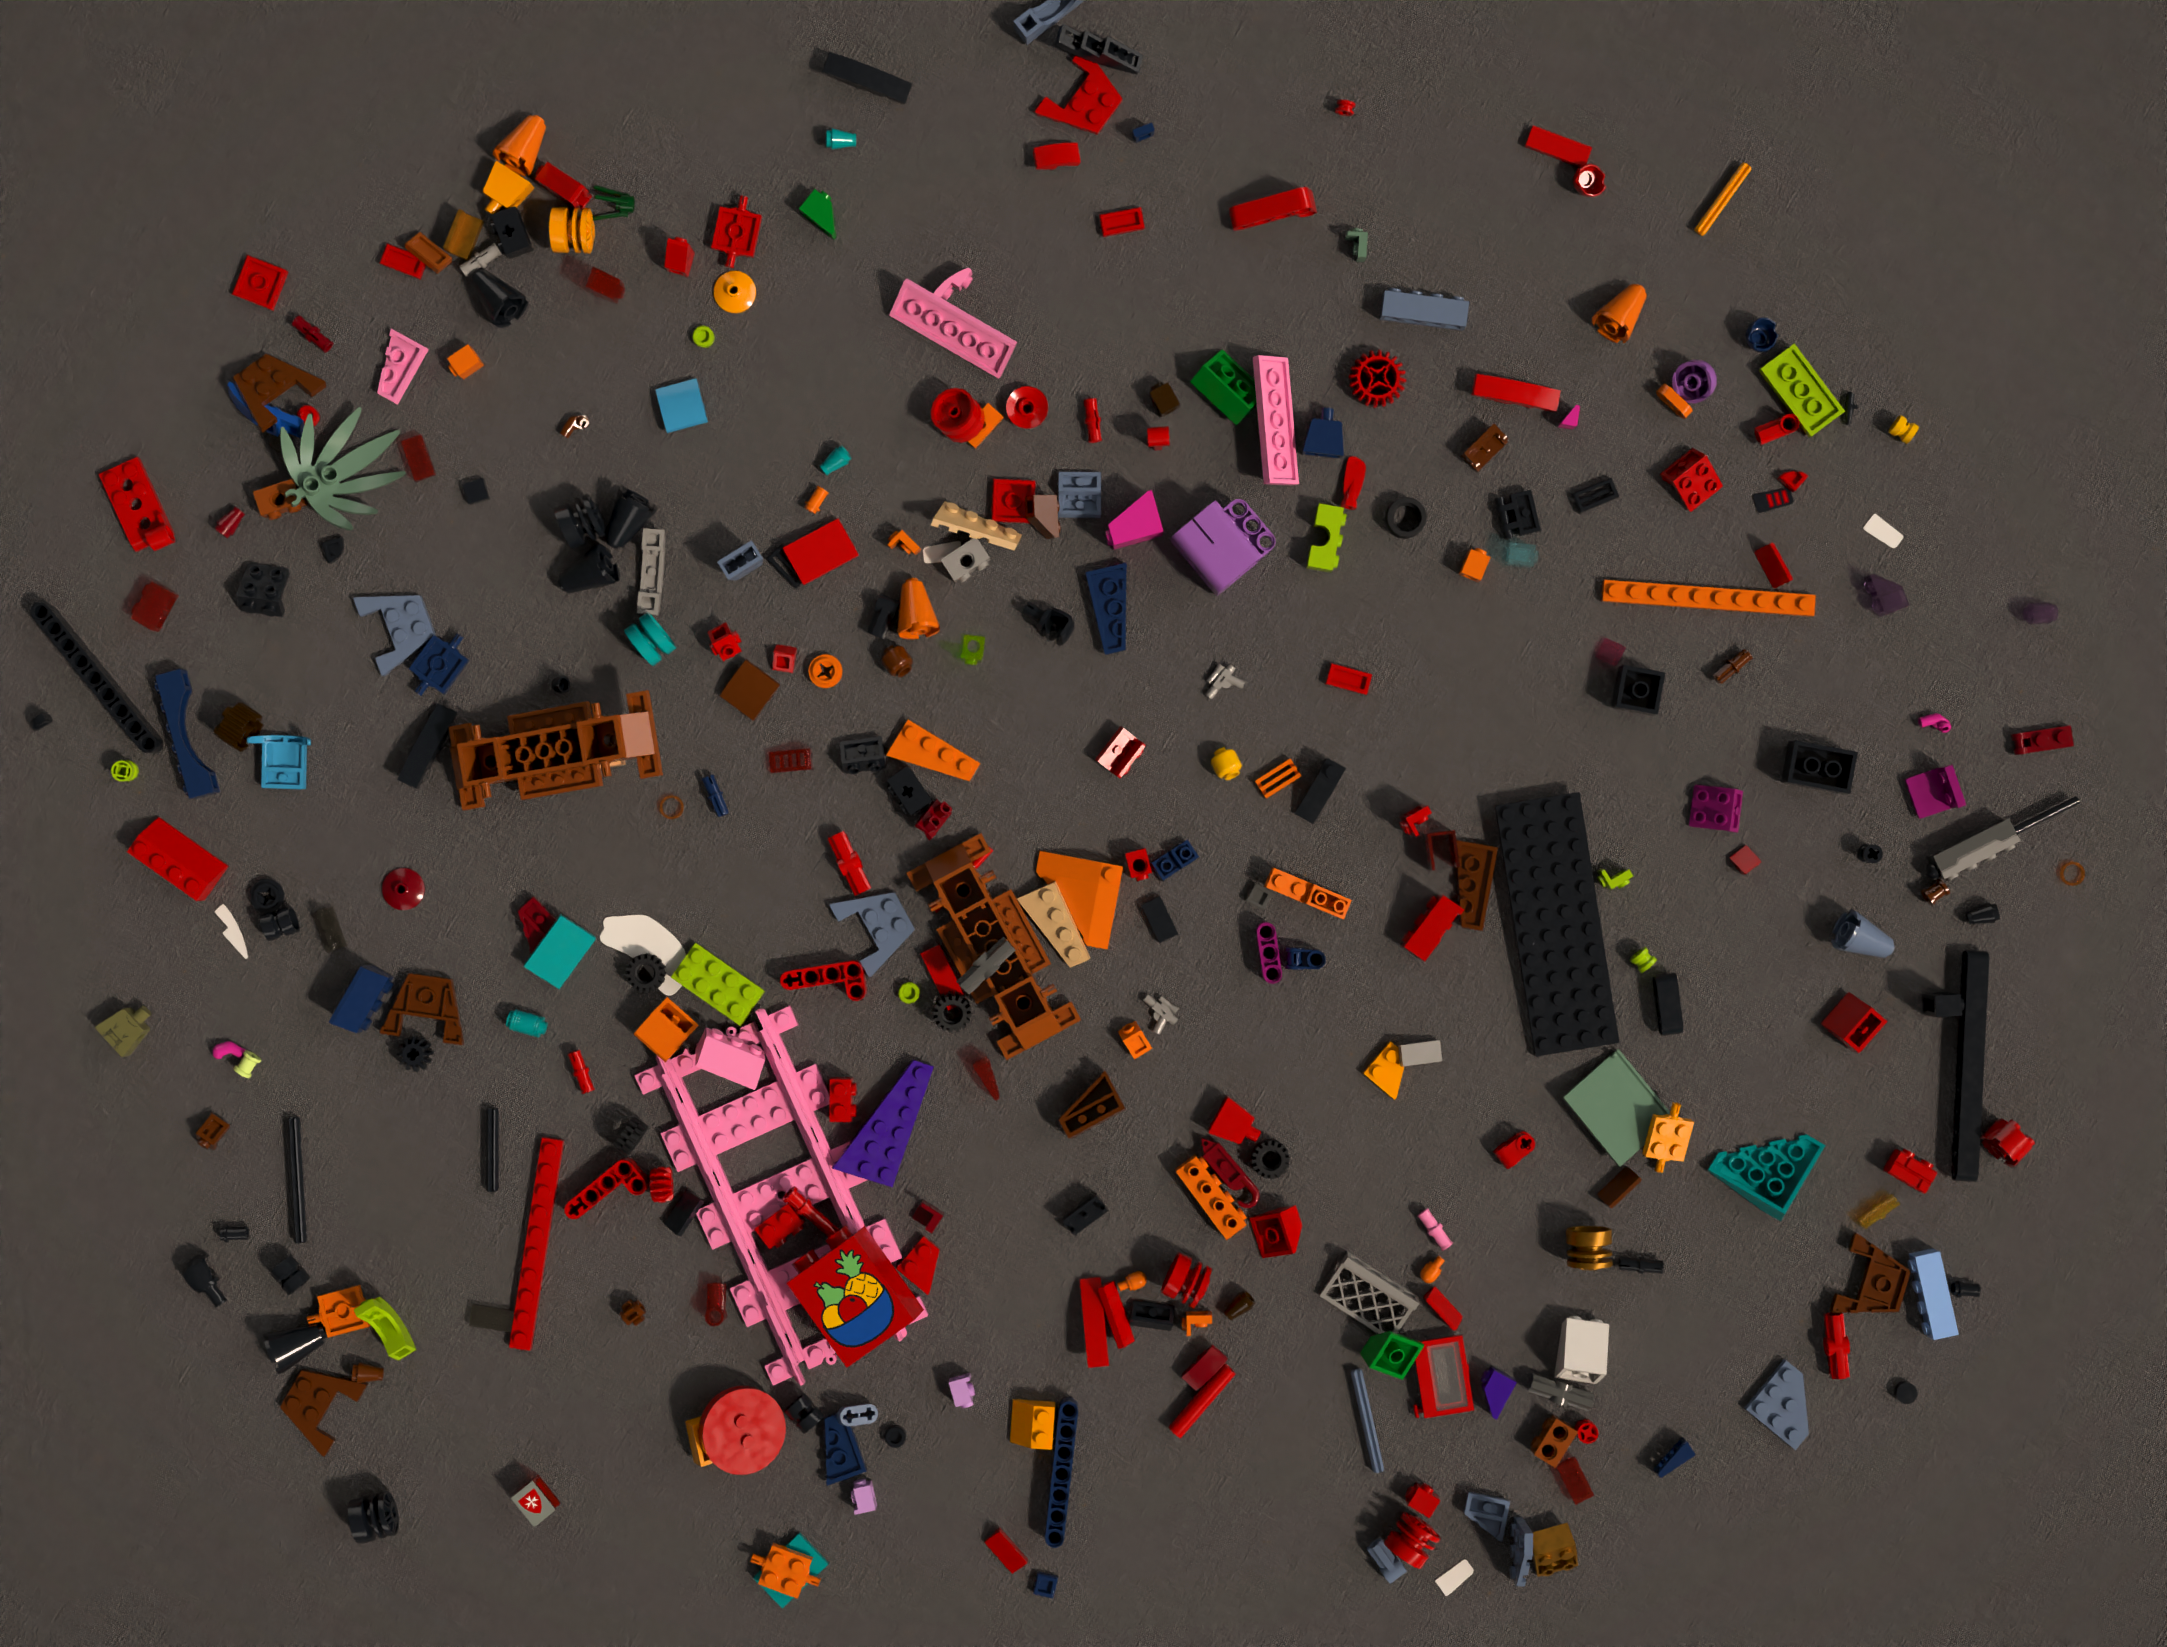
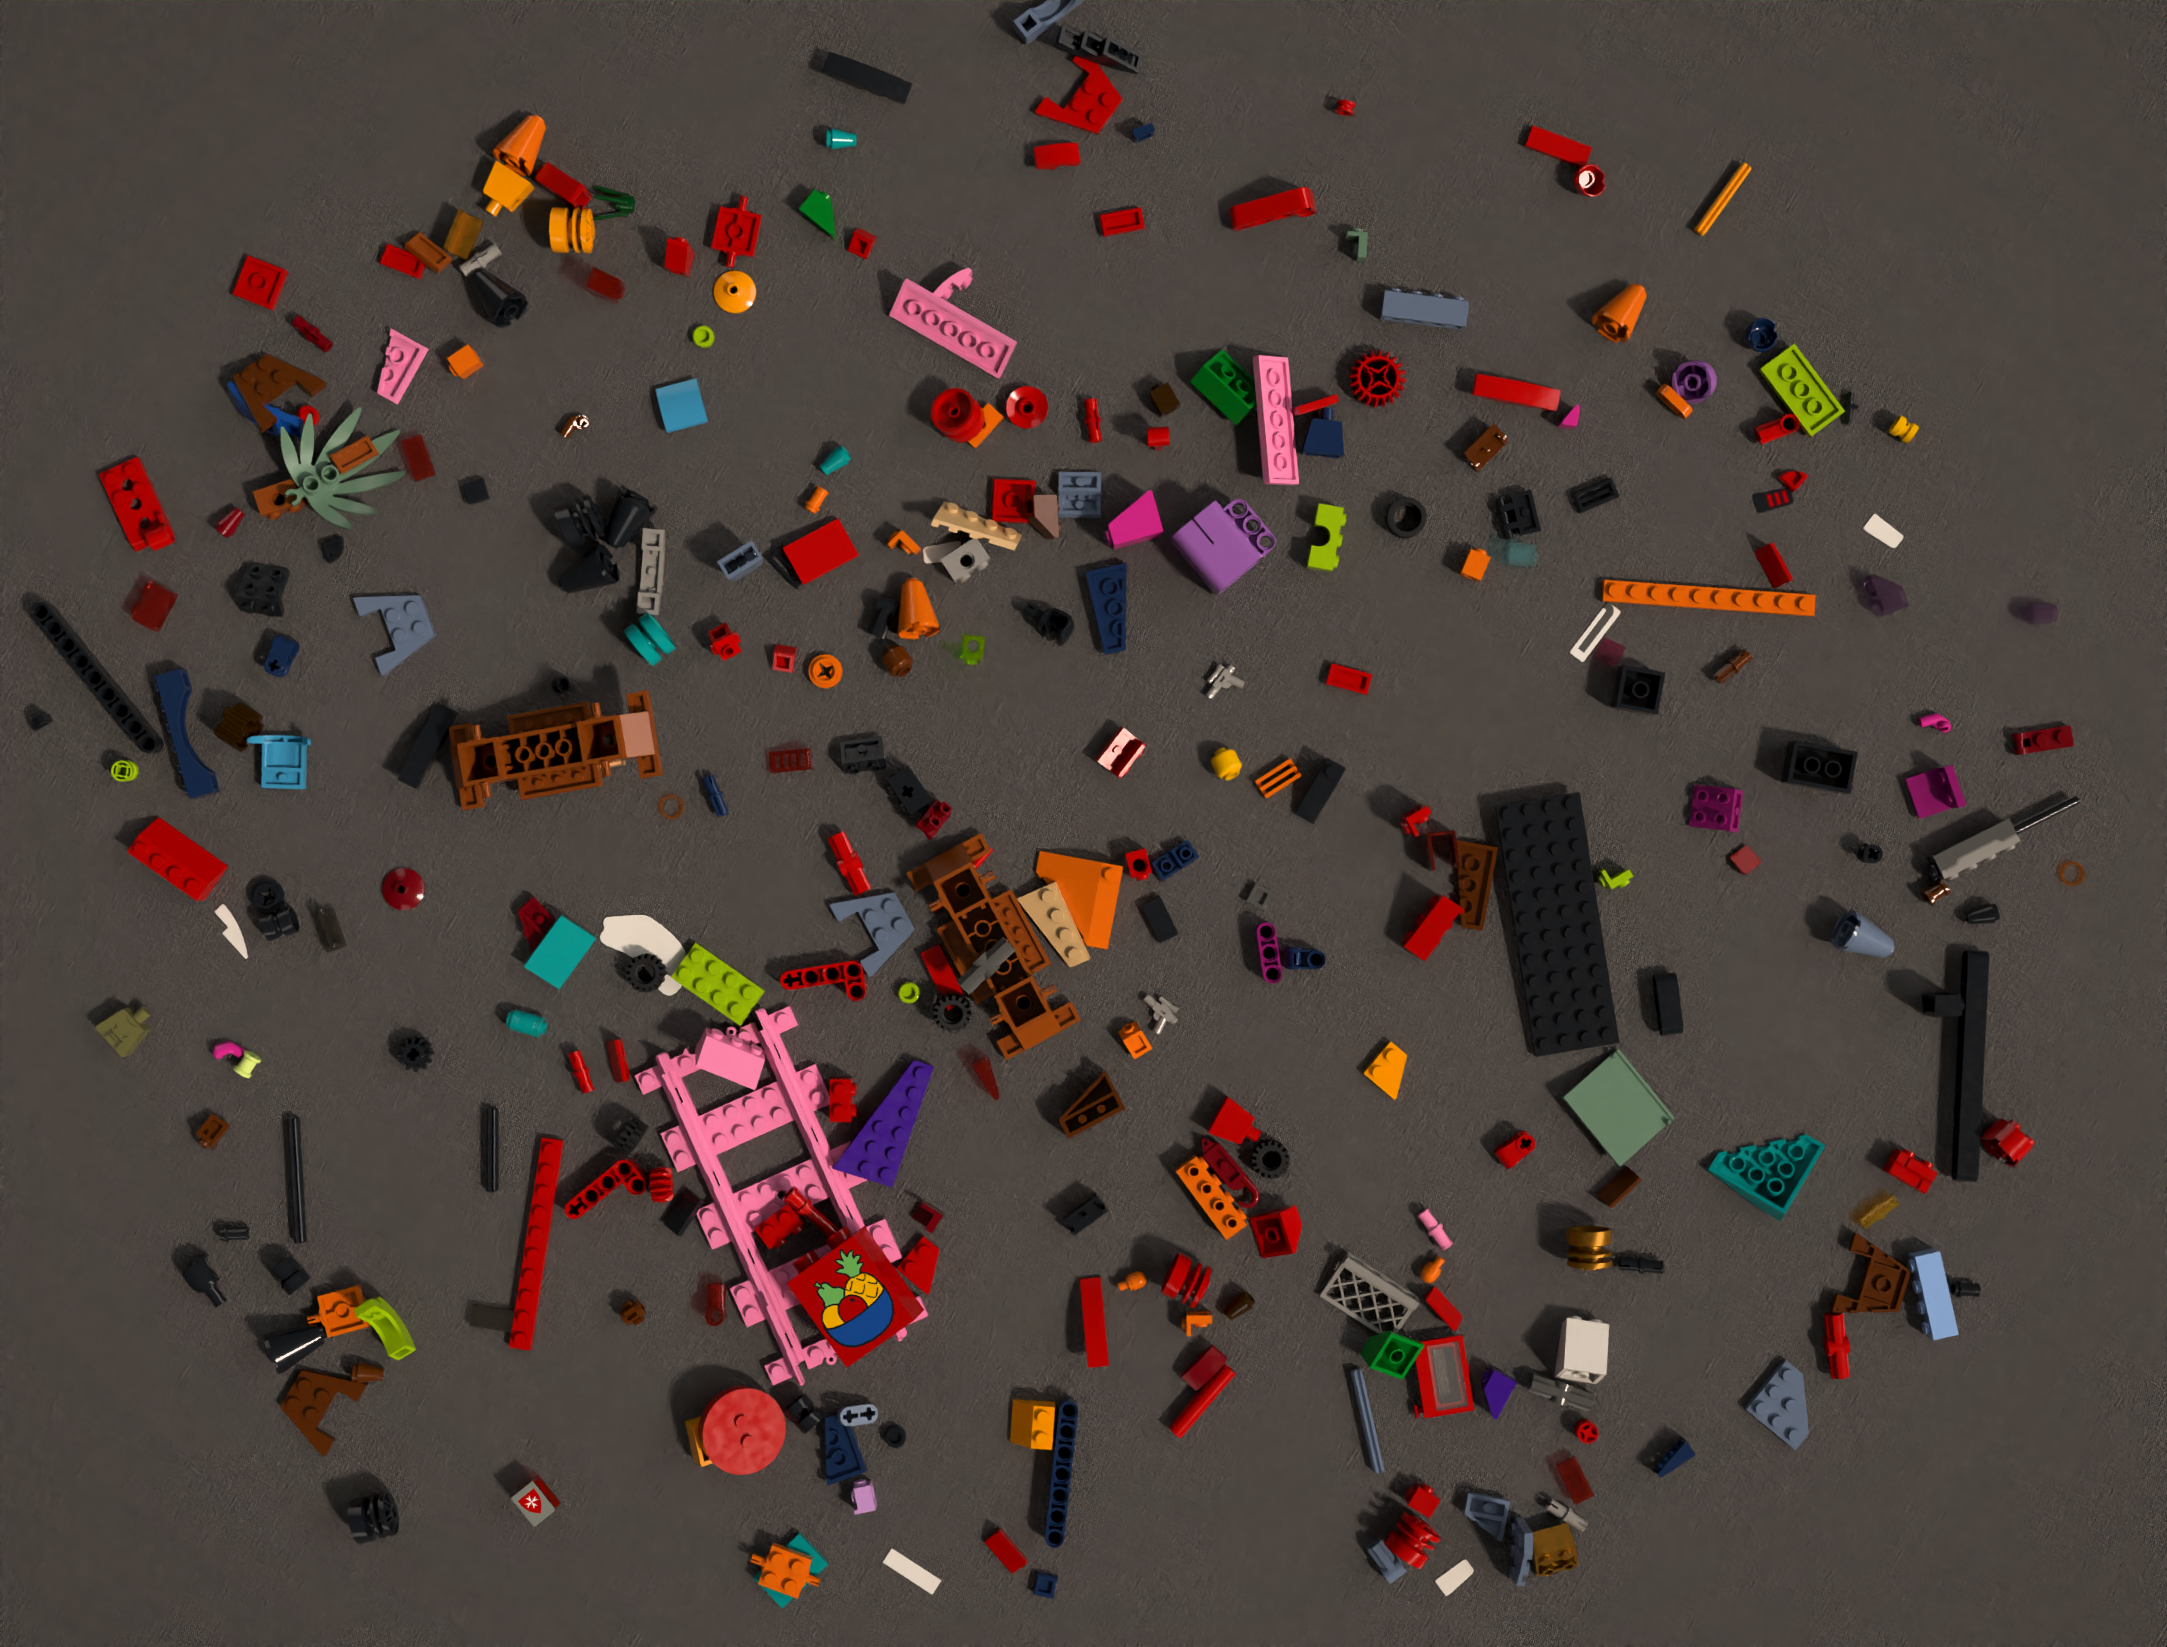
(282, 653): none -> dark blue piece
(354, 455): none -> dark orange tile
(362, 999): dark blue slope -> none
(426, 998): reddish brown wing -> none
(439, 664): dark blue plate -> none
(519, 242): black brick -> none
(618, 1060): none -> red slope
(666, 1029): orange slope -> none
(750, 690): reddish brown slope -> none
(861, 243): none -> red slope
(912, 1571): none -> white sticker
(928, 751): orange wing -> none
(962, 1390): lavender brick -> none
(1116, 1314): red tile -> none
(1152, 1315): black slope -> none
(1307, 893): orange slope -> none
(1315, 405): none -> red tile
(1353, 482): red piece -> none
(1420, 1053): light grey tile -> none
(1558, 1442): dark orange brick -> none
(1566, 1515): none -> light grey pin
(1595, 632): none -> sticker
(1643, 959): lime wheel -> none
(1668, 1137): light orange plate -> none
(1693, 478): red bracket -> none
(1853, 1022): red slope -> none
(1905, 1392): black tile -> none

